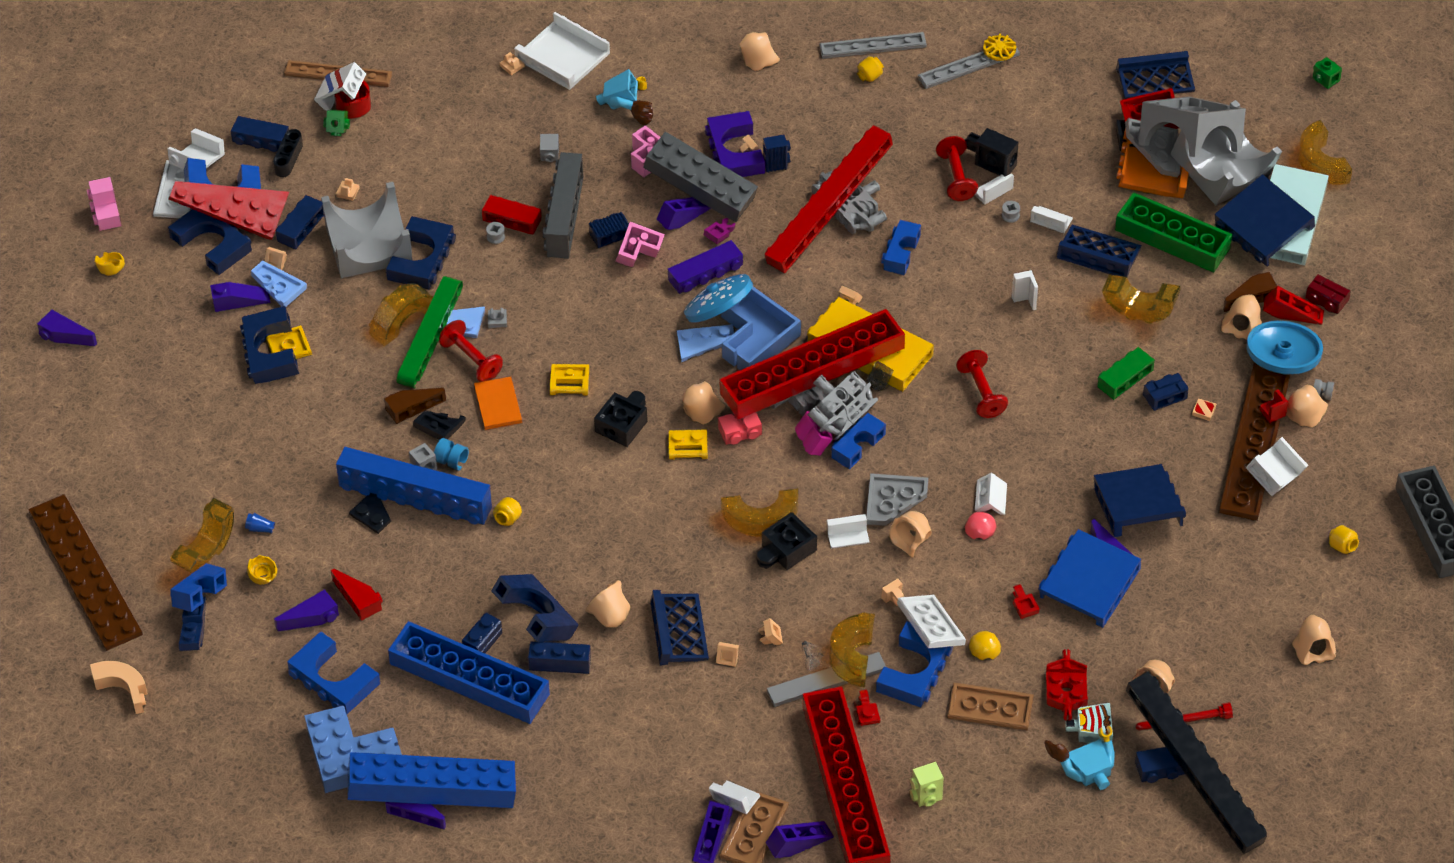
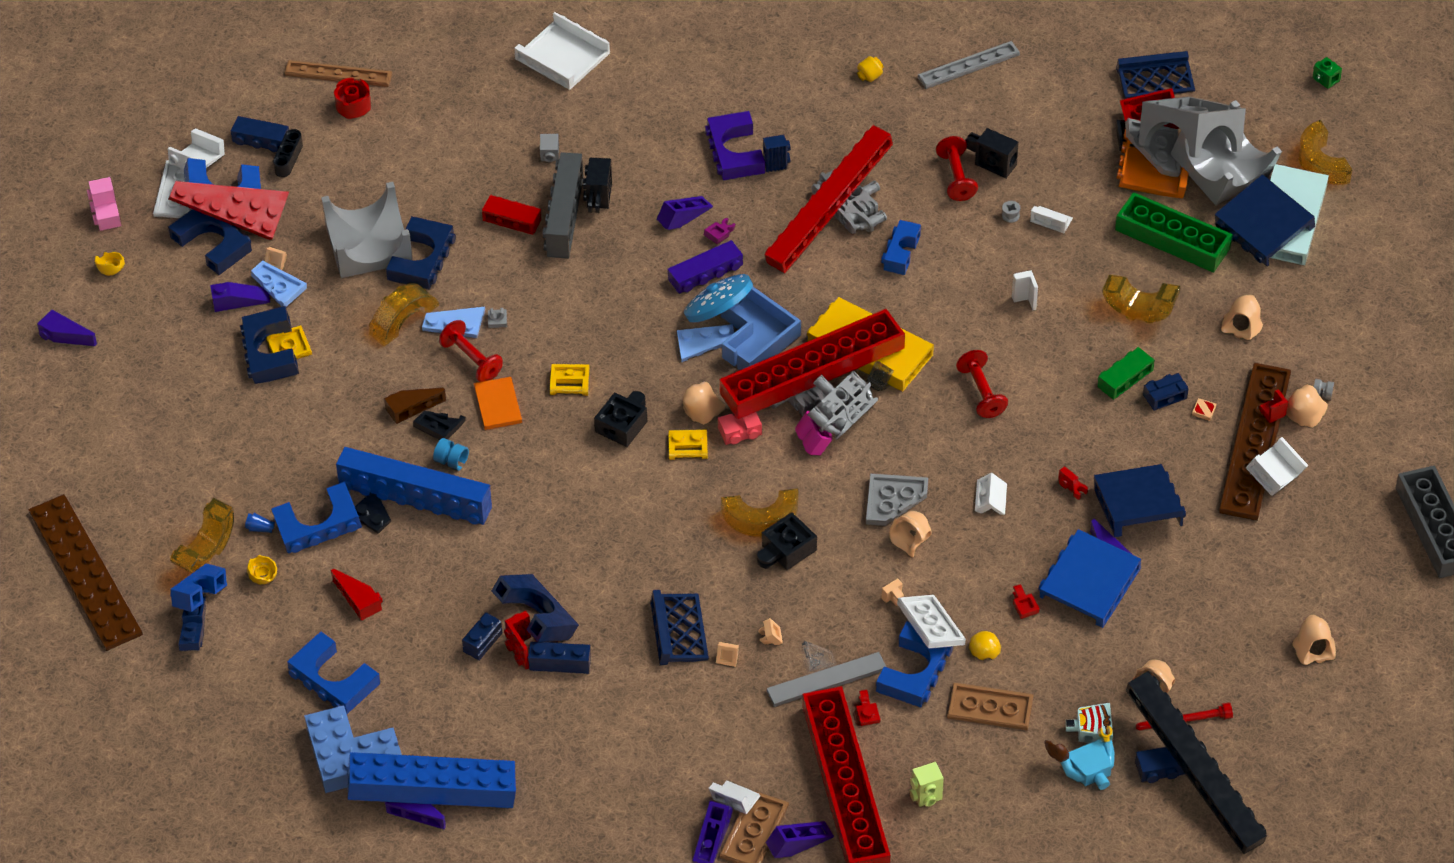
(121, 675): light nougat arch -> none
(300, 222): dark blue brick -> none
(300, 536): none -> blue arch
(311, 612): dark purple slope -> none
(341, 118): green brick -> none
(344, 79): white panel -> none
(347, 190): light nougat tile -> none
(423, 457): light grey brick -> none
(429, 331): green beam -> none
(469, 672): blue brick -> none
(495, 232): light grey wheel -> none
(507, 511): yellow head -> none
(511, 63): light nougat tile -> none
(515, 635): none -> red bracket
(597, 184): none -> black brick
(608, 229): dark blue brick -> none
(610, 606): light nougat piece -> none
(622, 92): medium azure torso -> none
(638, 240): bright pink brick -> none
(642, 143): bright pink brick -> none
(700, 177): dark grey brick -> none
(749, 145): light nougat tile -> none
(758, 51): light nougat piece -> none
(845, 637): clear yellow brick -> none
(847, 531): white panel -> none
(848, 294): light nougat tile -> none
(866, 429): blue arch -> none
(872, 45): light grey tile -> none
(980, 525): coral hair -> none
(995, 188): white panel -> none
(999, 47): yellow wheel -> none
(1066, 674): red plate -> none
(1069, 480): none -> red plate
(1095, 258): dark blue fence -> none
(1257, 285): reddish brown slope -> none
(1284, 347): dark azure dish -> none
(1289, 306): red slope -> none
(1327, 294): dark red brick -> none
(1343, 539): yellow head -> none

